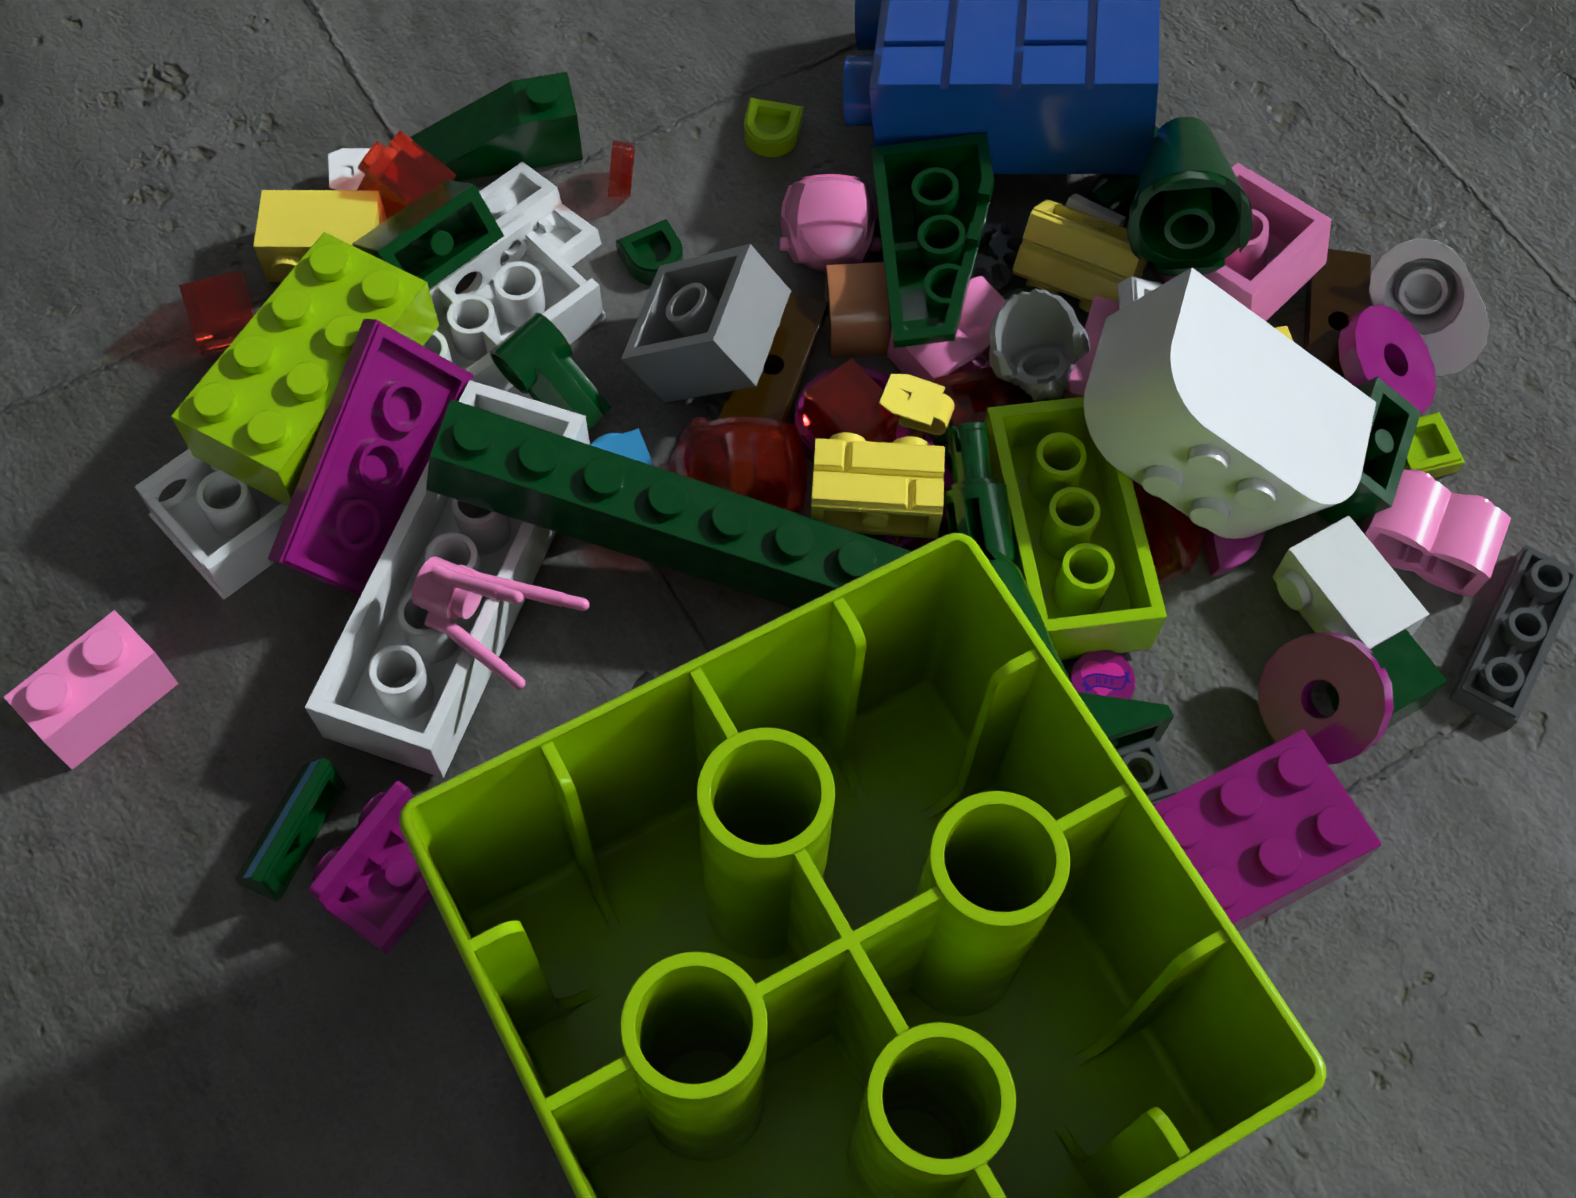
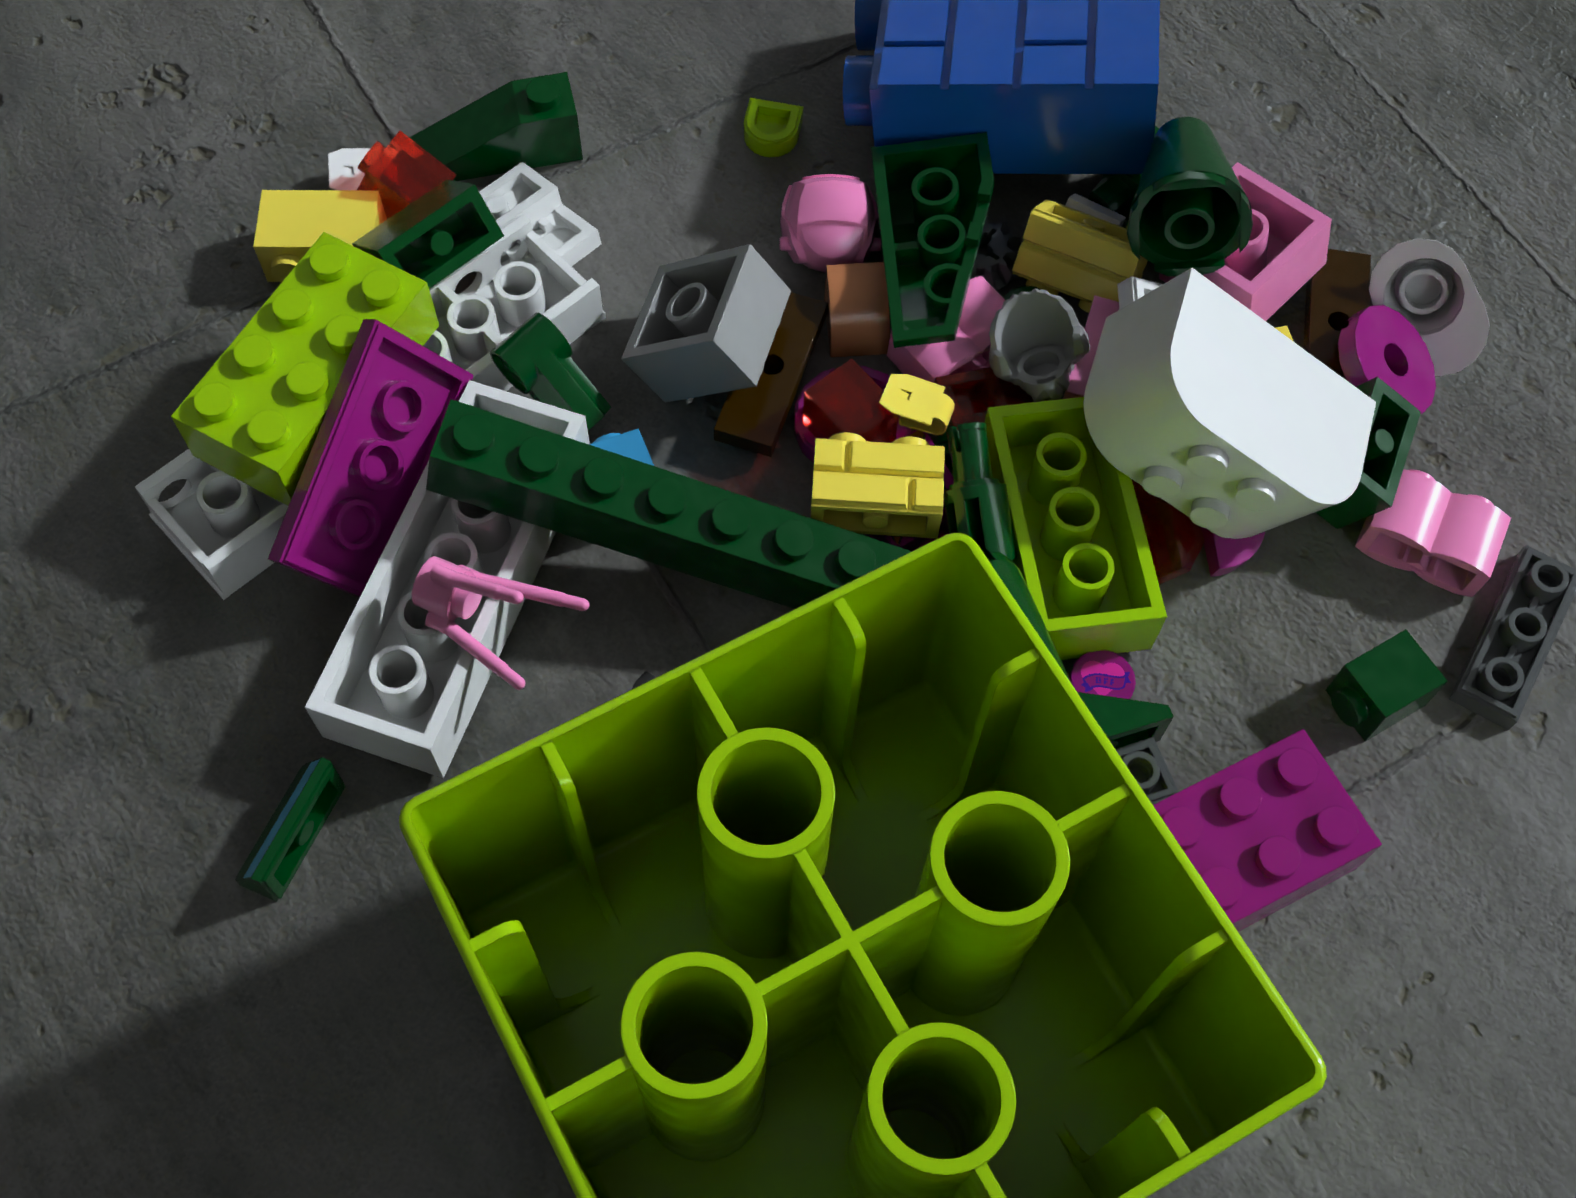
(92, 689): bright pink brick -> none
(218, 309): clear red brick -> none
(374, 877): magenta bracket -> none
(621, 170): clear red tile -> none
(648, 249): dark green tile -> none
(745, 457): clear red helmet -> none
(1347, 587): white brick -> none
(1357, 676): tile -> none
(1433, 448): lime tile -> none

